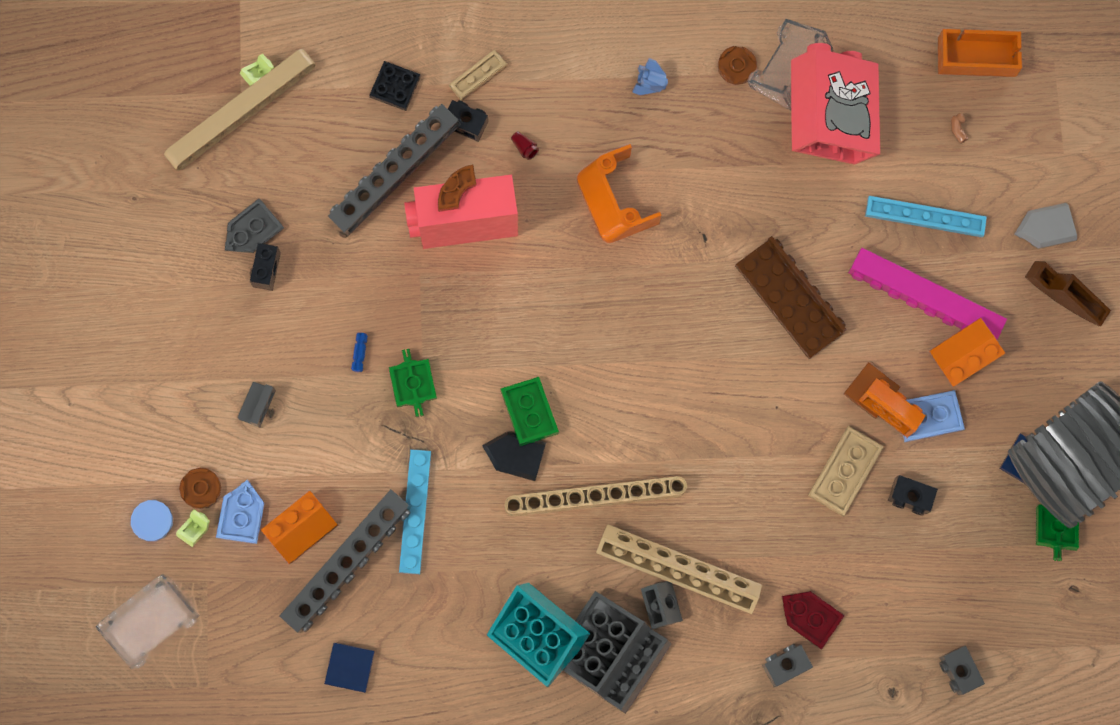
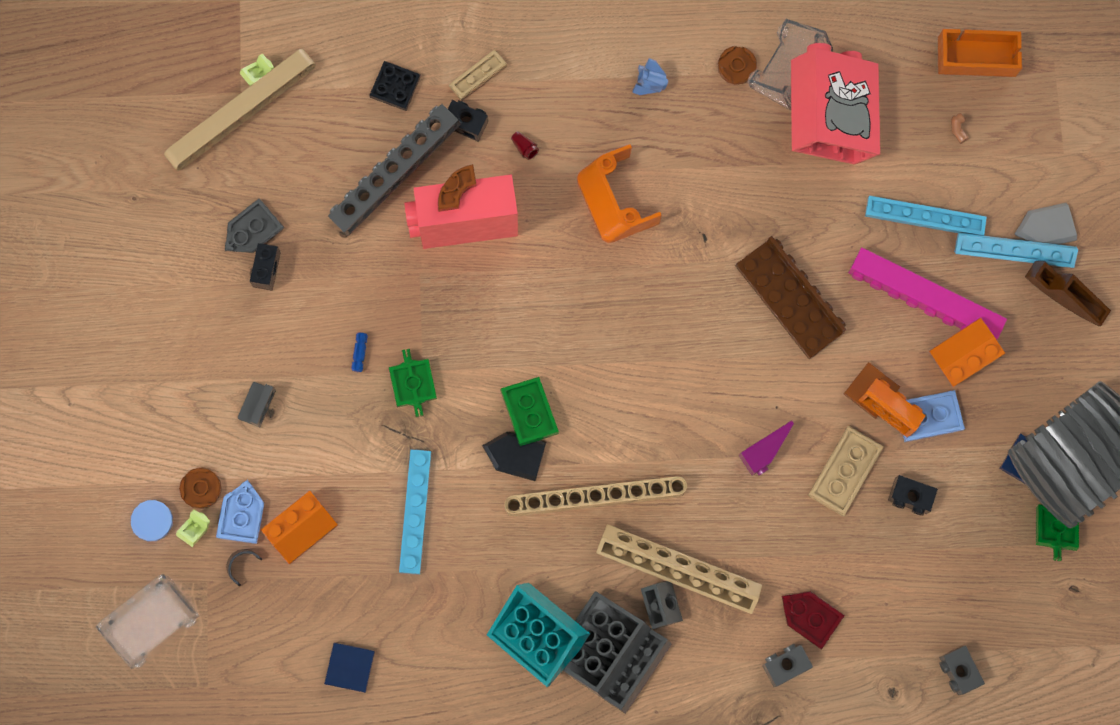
(233, 556): none -> black helmet
(292, 614): dark grey brick -> none
(762, 453): none -> magenta slope
(1015, 250): none -> medium azure plate

